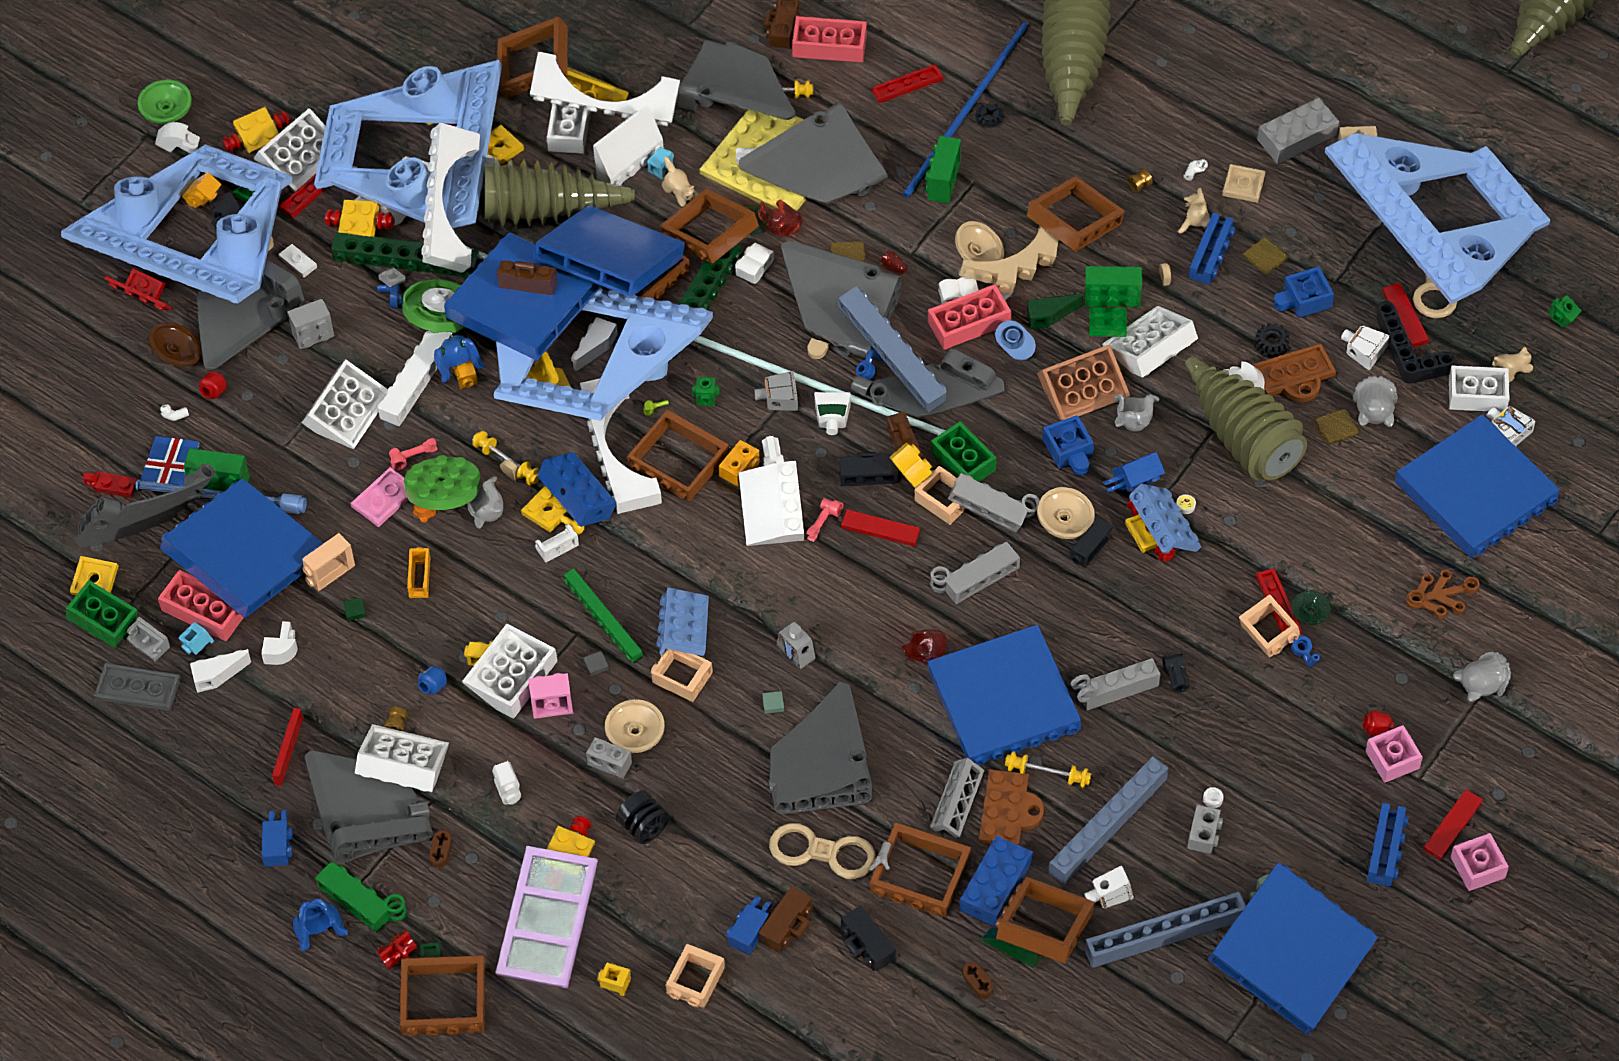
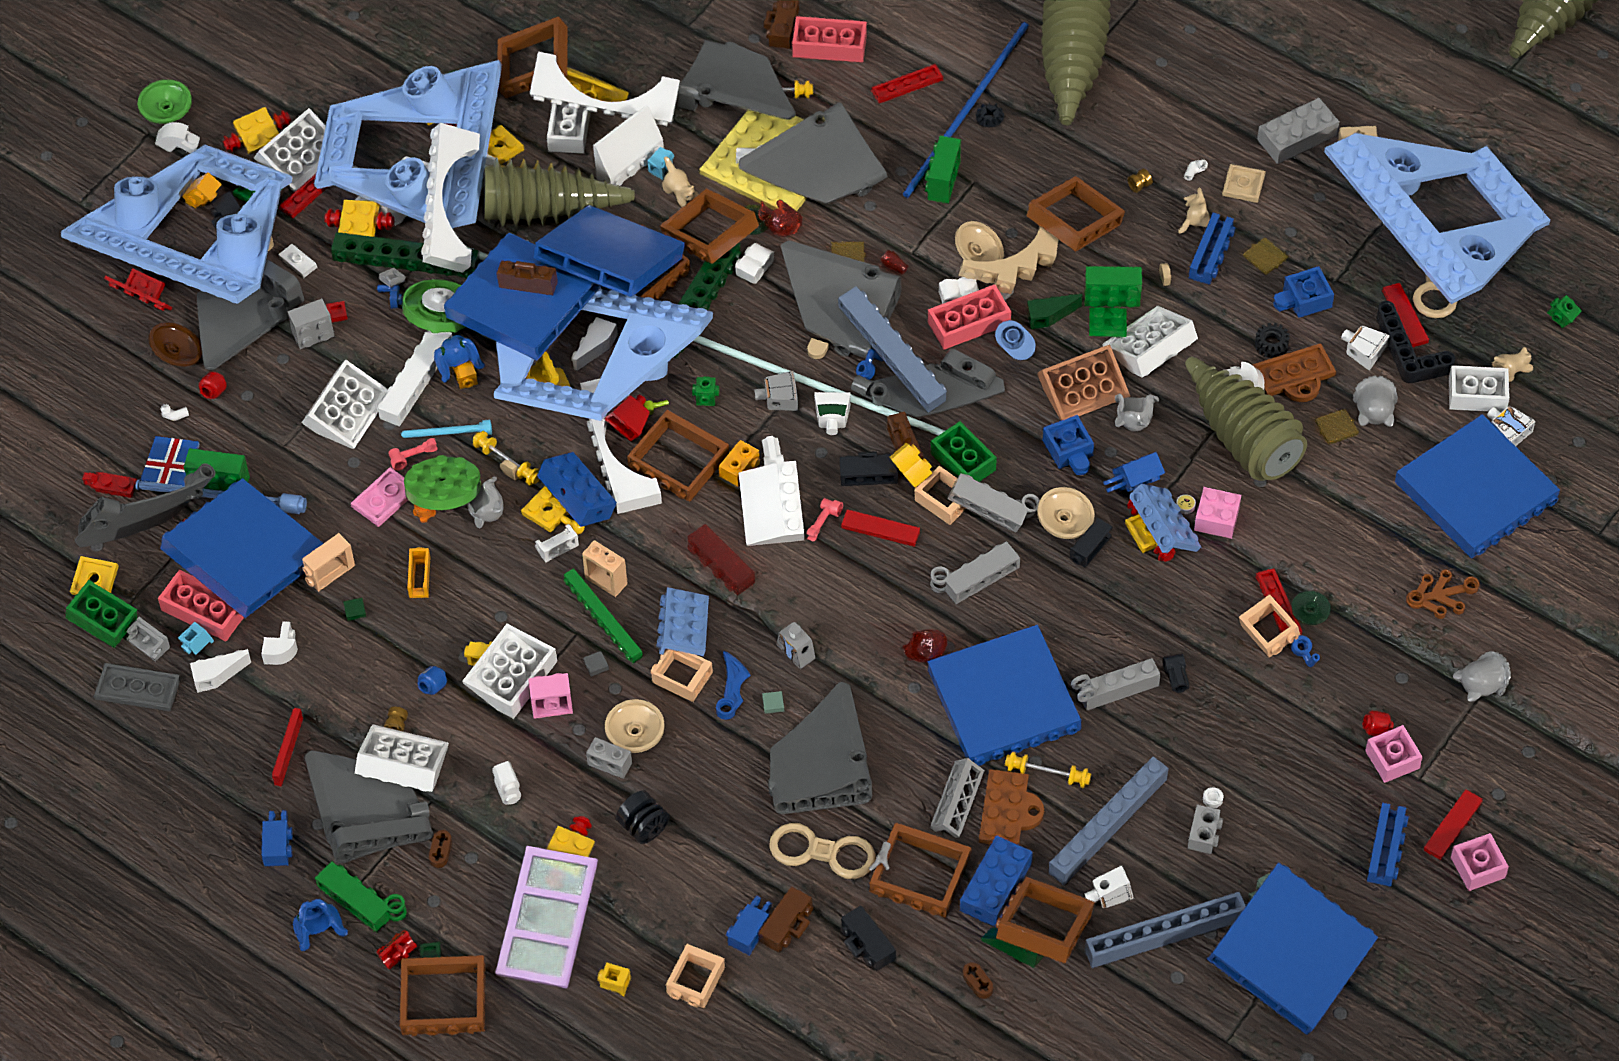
(337, 311): none -> red plate
(482, 426): none -> medium azure piece
(604, 570): none -> light nougat window
(629, 416): none -> red torso
(721, 560): none -> clear red brick
(735, 677): none -> blue piece
(1217, 512): none -> bright pink brick

